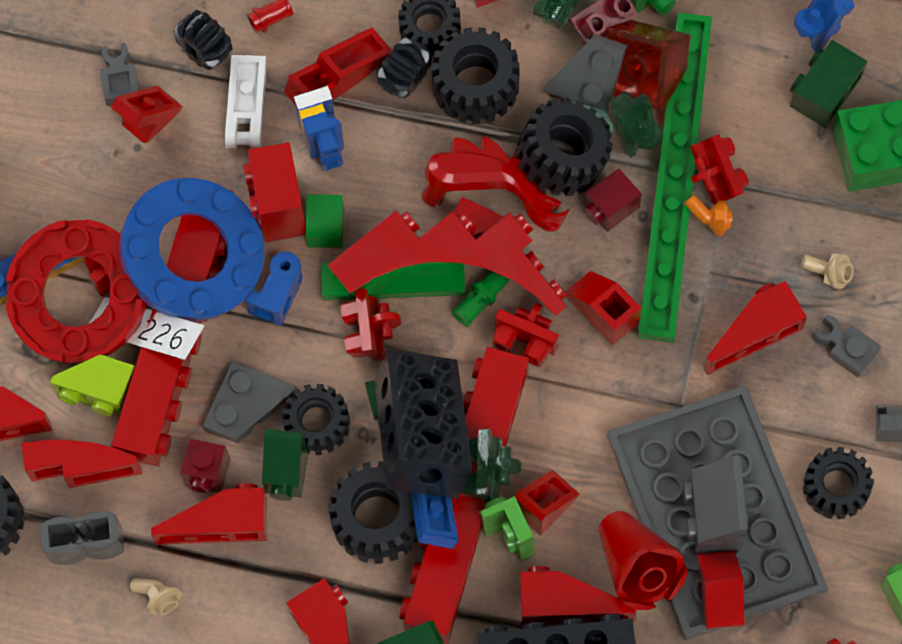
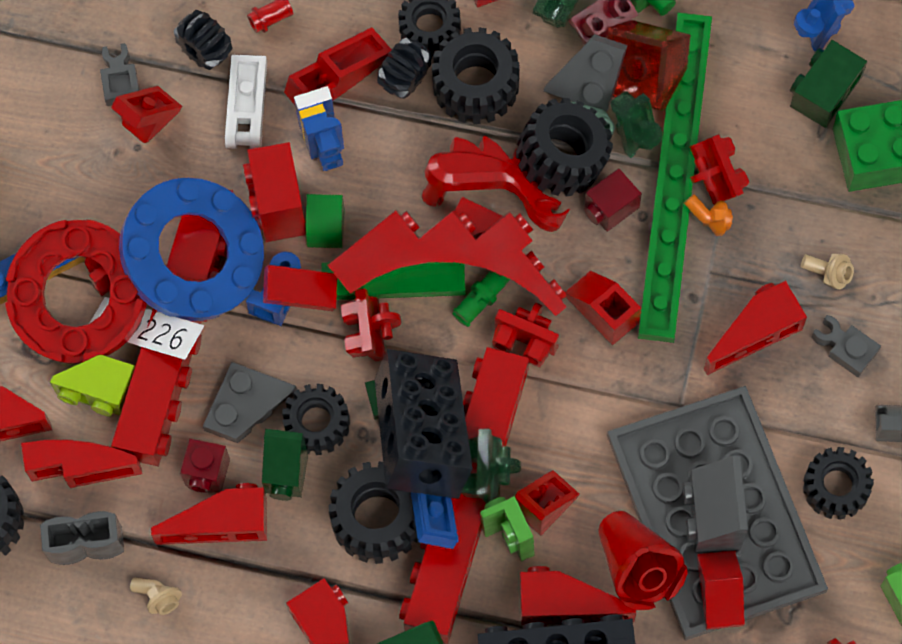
(300, 288): none -> red tile

